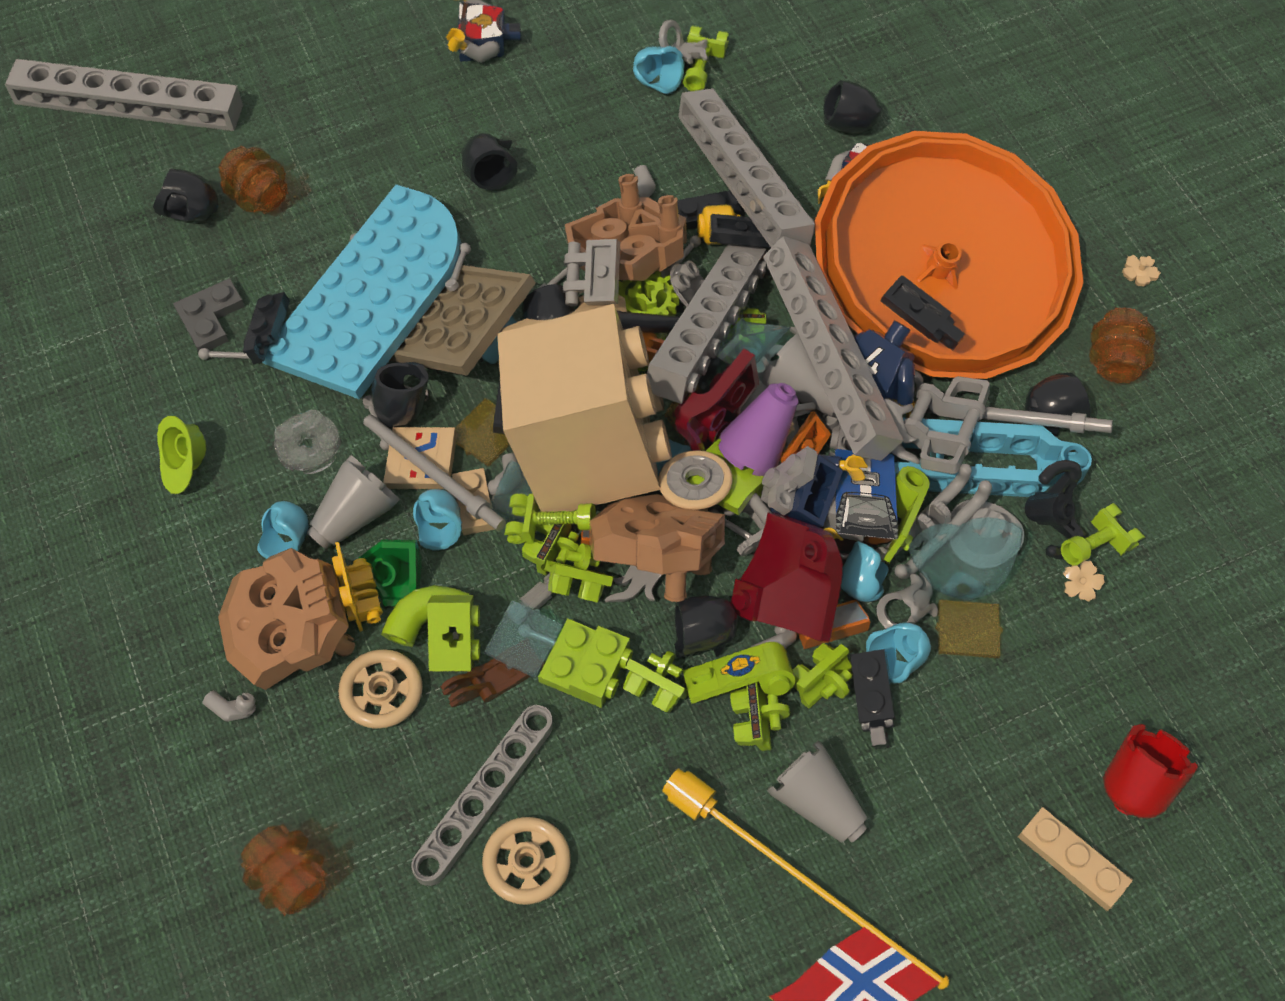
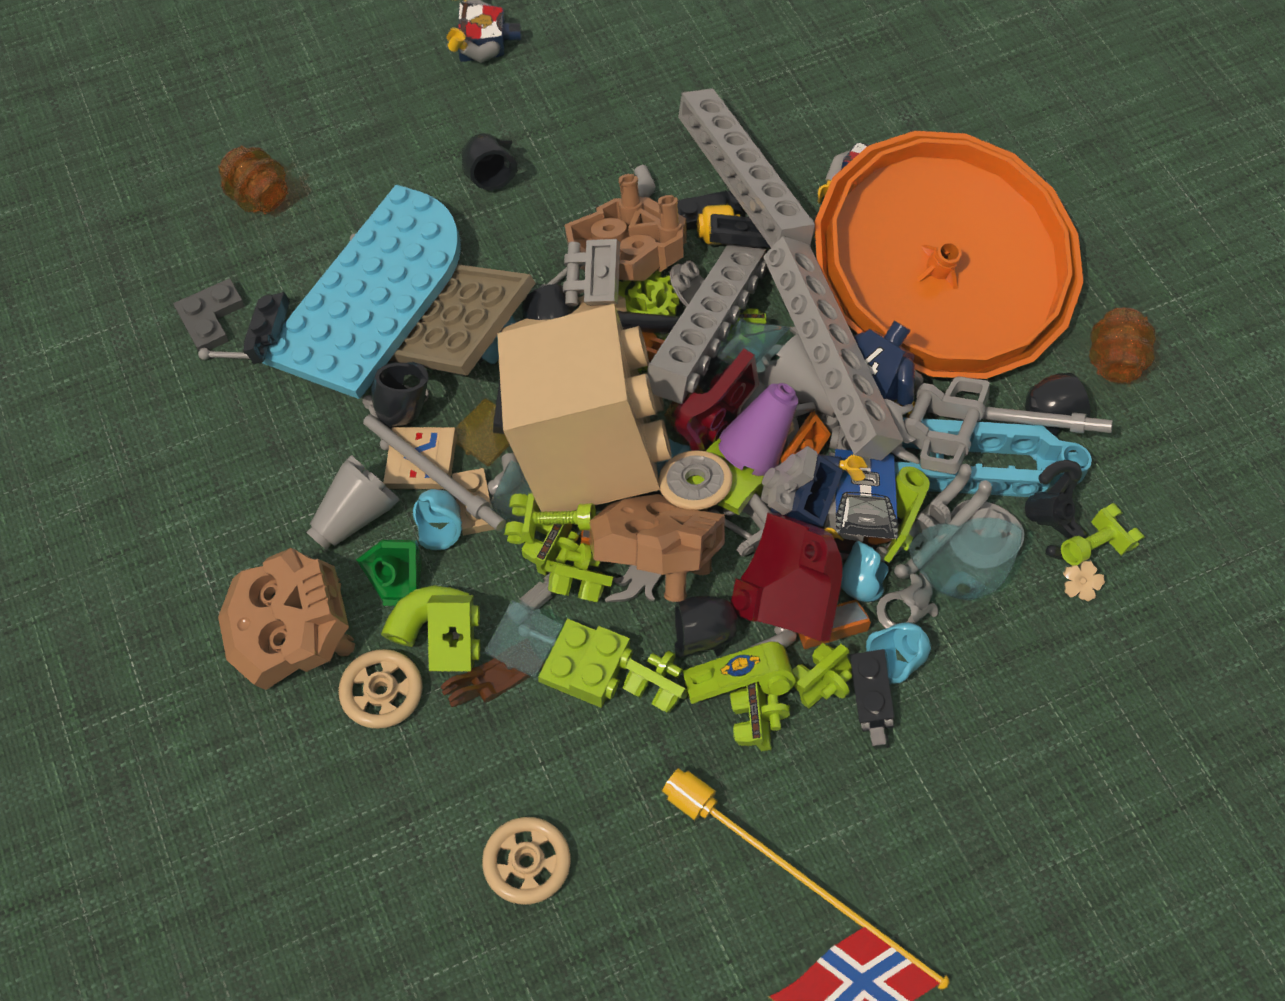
(124, 94): light grey brick -> none
(181, 452): lime piece -> none
(186, 197): black piece -> none
(232, 710): light grey arm -> none
(283, 519): medium azure hair -> none
(283, 869): clear orange piece -> none
(303, 426): clear plate -> none
(357, 589): yellow hinge -> none
(452, 283): light grey hinge -> none
(481, 791): light grey beam -> none
(663, 61): medium azure hair -> none
(689, 50): light grey piece -> none
(695, 241): light grey hinge -> none
(696, 77): lime bar -> none
(821, 795): light grey cone -> none
(856, 109): black piece -> none
(922, 312): black hinge -> none
(969, 628): clear yellow piece -> none
(1075, 859): tan plate -> none
(1140, 270): tan plant -> none
(1147, 773): red cylinder -> none

